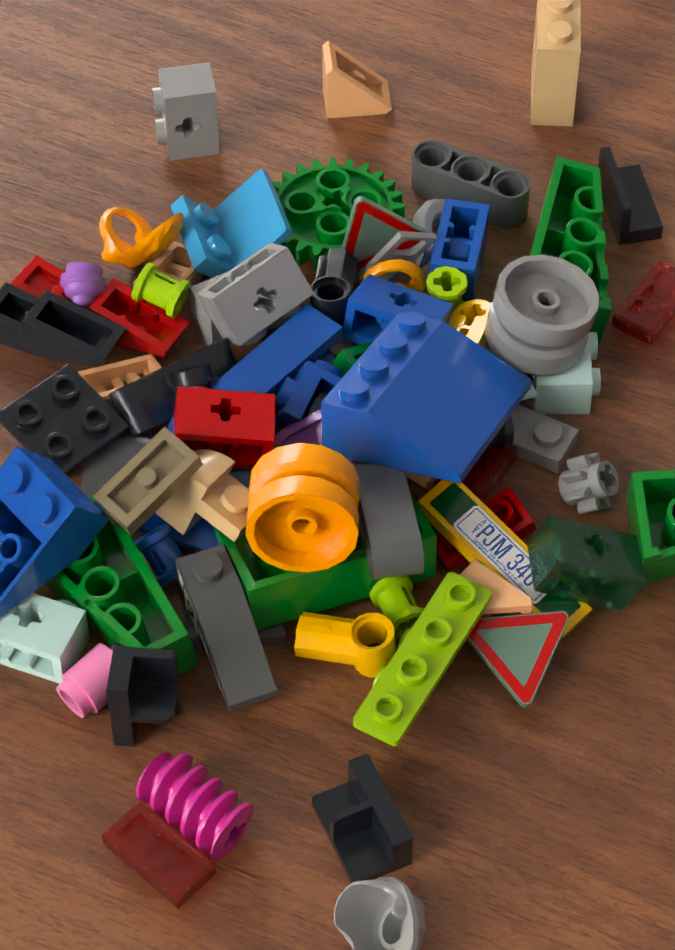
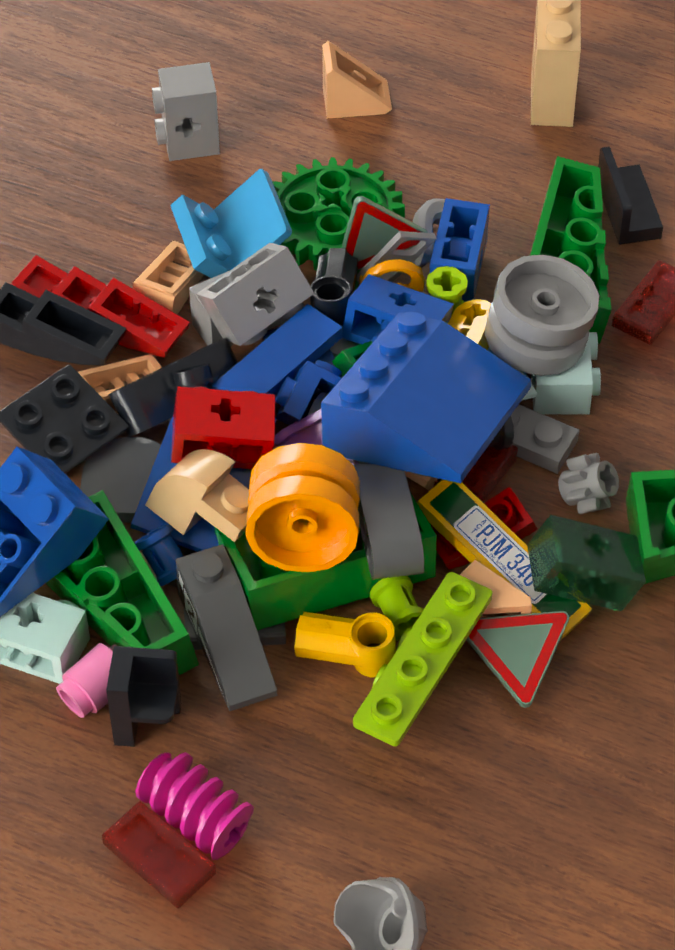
(82, 282): medium lavender plate -> none
(147, 481): dark tan panel -> none
(149, 242): light orange piece -> none
(161, 290): lime bush -> none
(364, 824): black panel -> none
(456, 174): dark grey beam -> none

